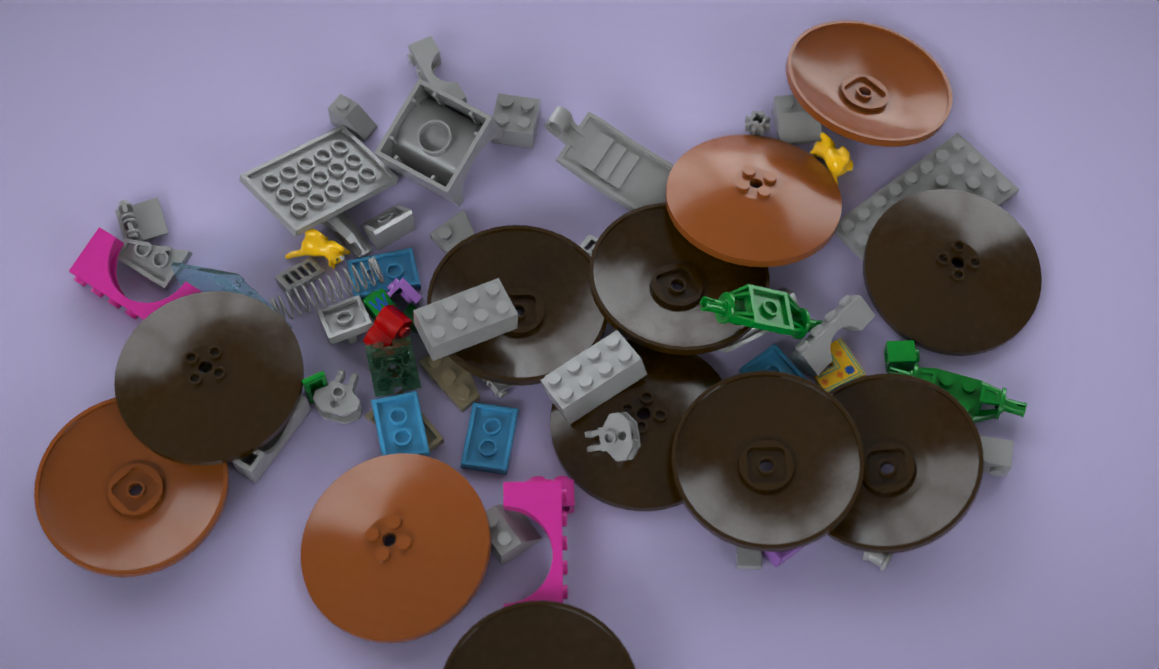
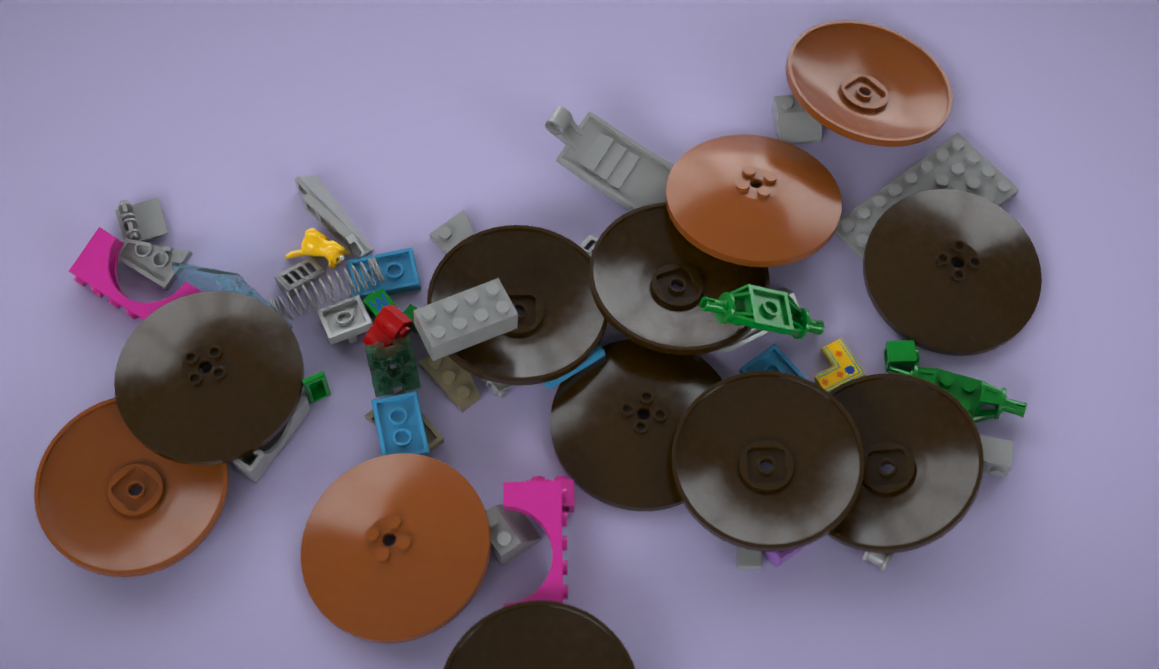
(318, 180): light grey plate -> none
(339, 400): light grey hinge -> none
(352, 116): light grey slope -> none
(389, 226): light grey slope -> none
(408, 292): medium lavender bracket -> none
(427, 58): light grey arch -> none
(436, 140): light grey piece -> none
(489, 438): dark azure tile -> none
(517, 119): light grey brick -> none
(593, 377): light grey brick -> none
(617, 437): light grey hinge -> none
(757, 123): light grey gear -> none
(814, 352): light grey arch -> none
(836, 159): yellow animal -> none

